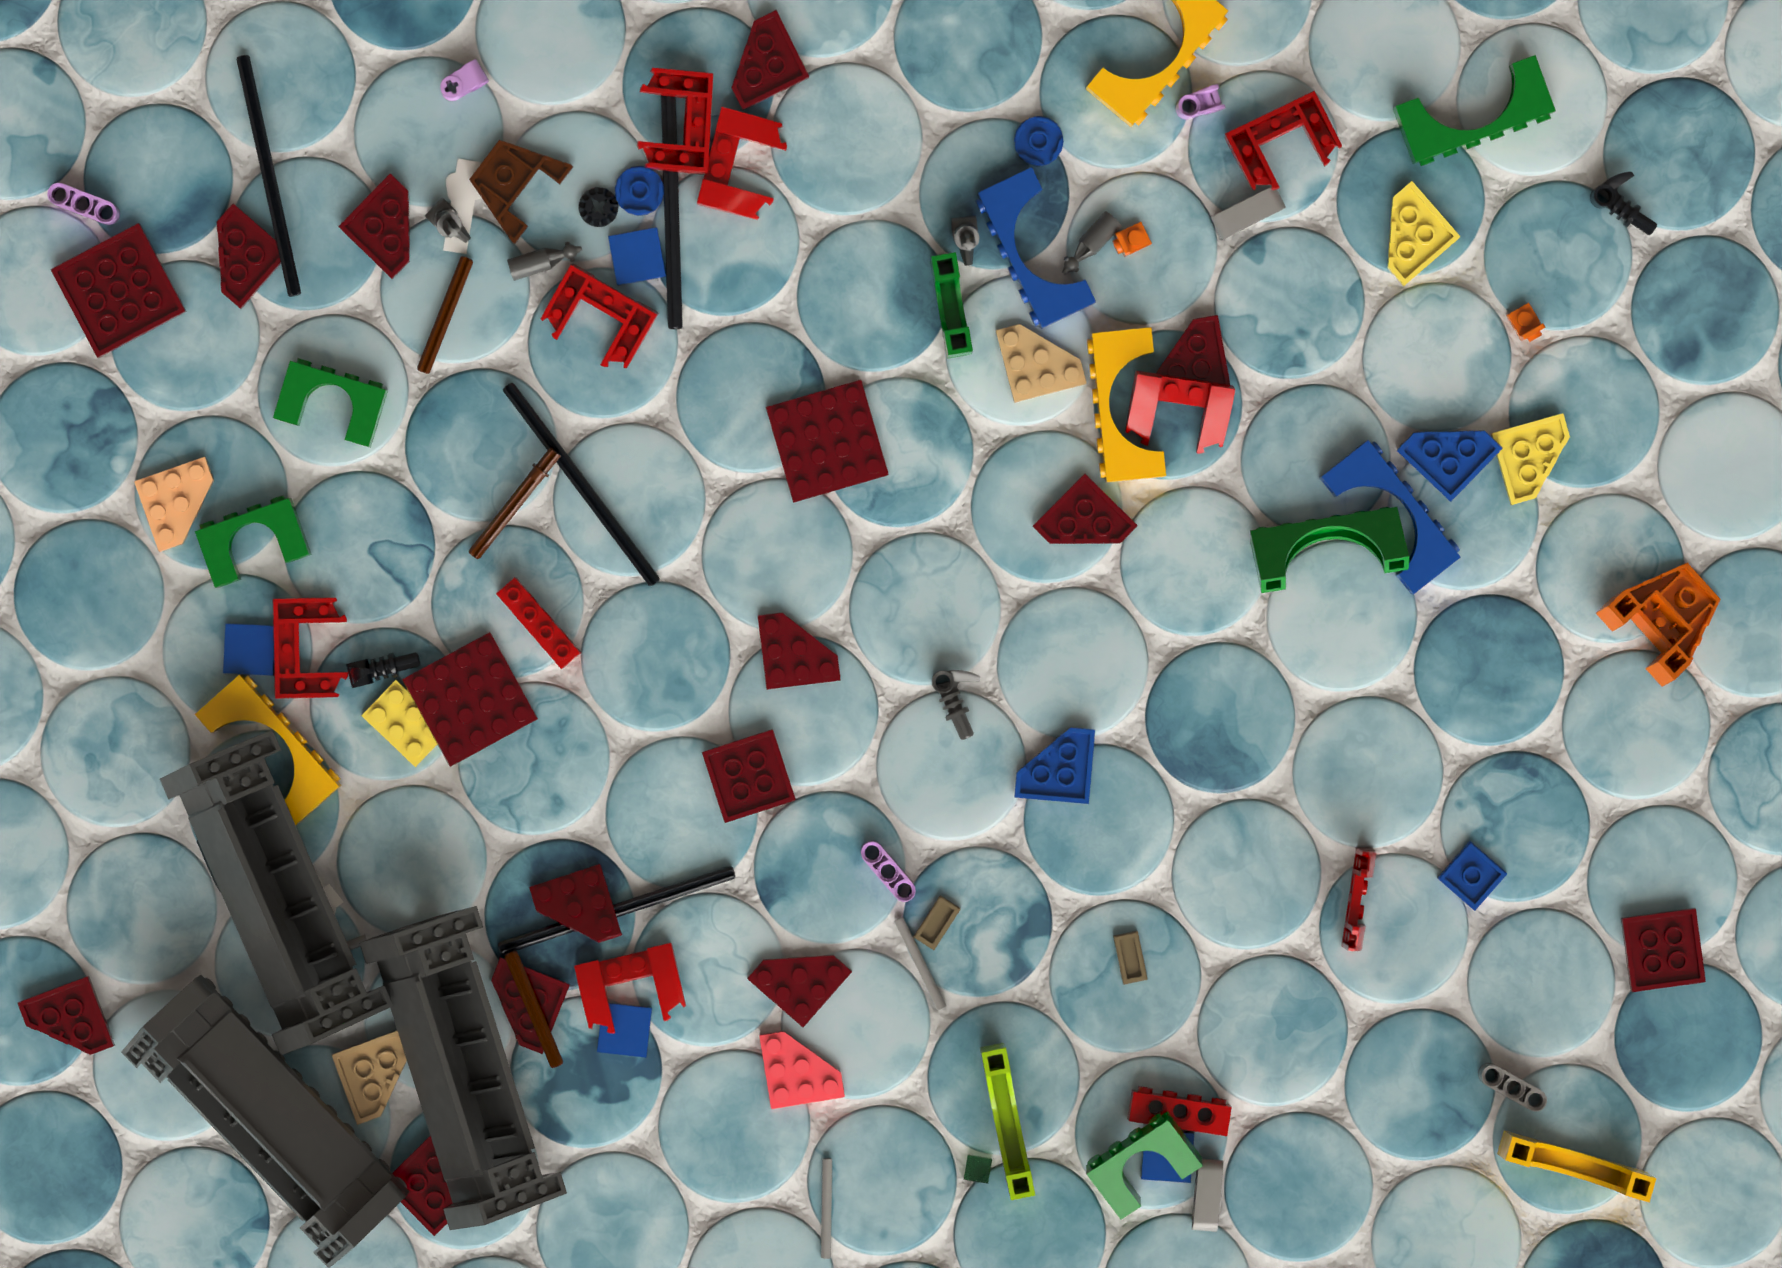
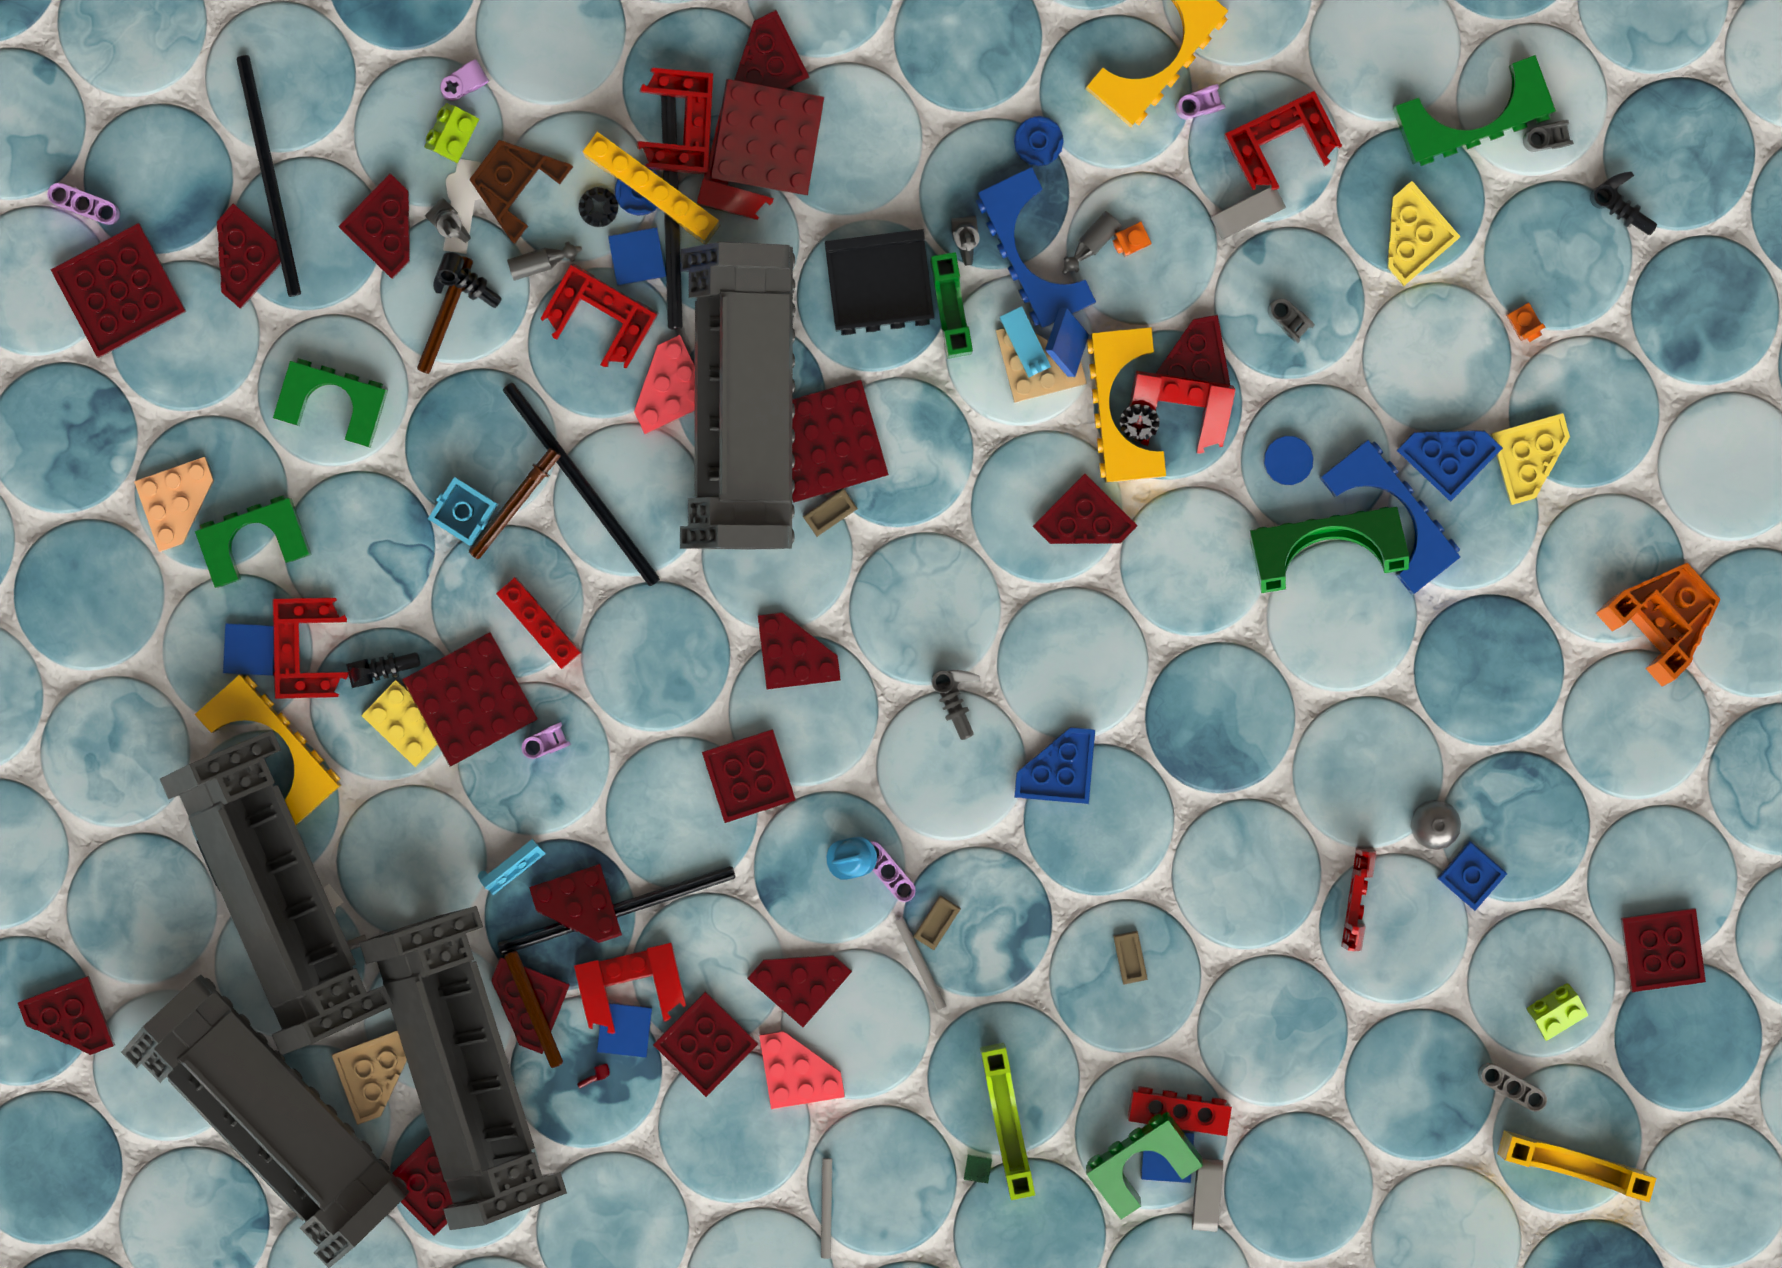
(451, 132): none -> lime bracket
(451, 273): none -> black piece
(462, 511): none -> medium azure brick
(511, 867): none -> medium azure hinge
(547, 741): none -> lavender piece
(602, 1071): none -> dark red hand
(652, 187): none -> yellow arch
(667, 387): none -> coral plate
(705, 1044): none -> dark red plate
(742, 396): none -> dark grey brick
(766, 137): none -> dark red plate
(830, 512): none -> dark tan tile
(851, 858): none -> dark azure piece
(879, 281): none -> black panel
(1025, 342): none -> medium azure hinge
(1067, 342): none -> blue tile
(1130, 417): none -> black gear
(1288, 460): none -> blue tile
(1290, 320): none -> dark grey piece
(1435, 824): none -> flat silver cylinder
(1552, 136): none -> dark grey piece
(1557, 1011): none -> lime bracket

